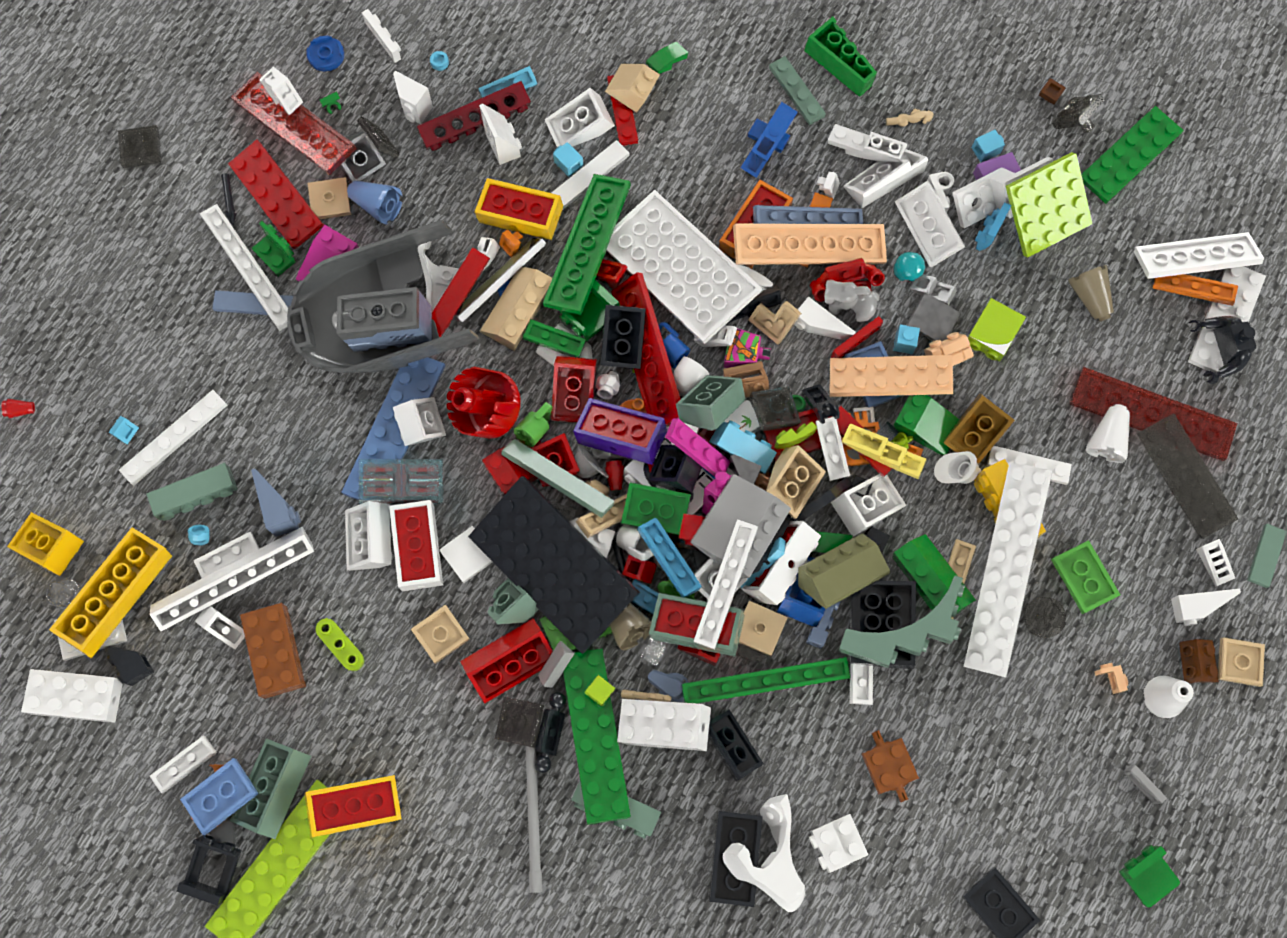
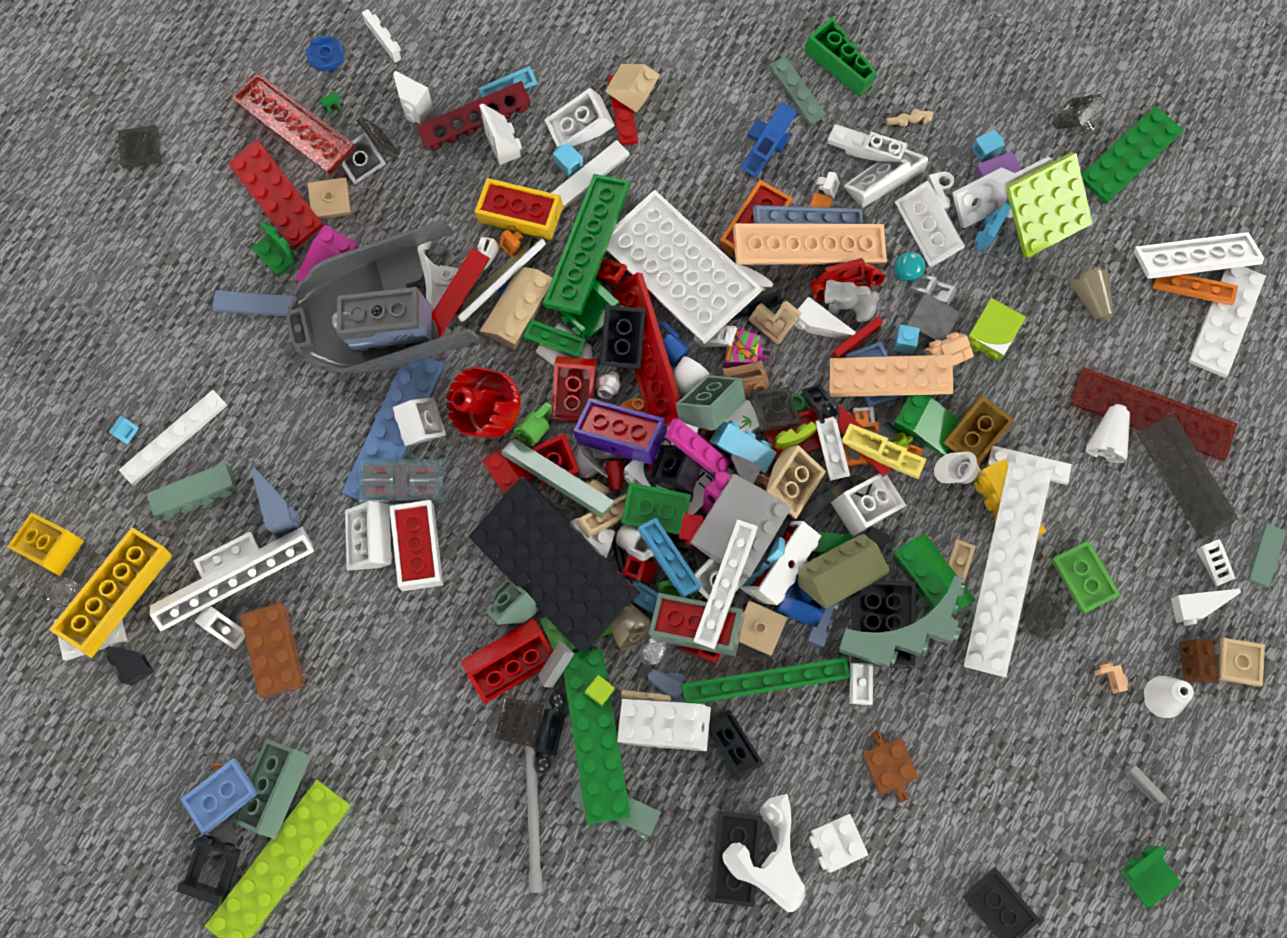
(15, 408): red cone -> none
(72, 696): white brick -> none
(183, 764): white tile -> none
(198, 534): medium azure tile -> none
(230, 212): black piece -> none
(246, 265): white tile -> none
(281, 90): white hinge -> none
(347, 649): lime plate -> none
(352, 806): red brick -> none
(376, 199): medium blue cone -> none
(439, 60): medium azure tile -> none
(440, 634): tan plate -> none
(465, 556): white tile -> none
(665, 57): green slope -> none
(1052, 91): reddish brown plate -> none
(1234, 342): black torso -> none

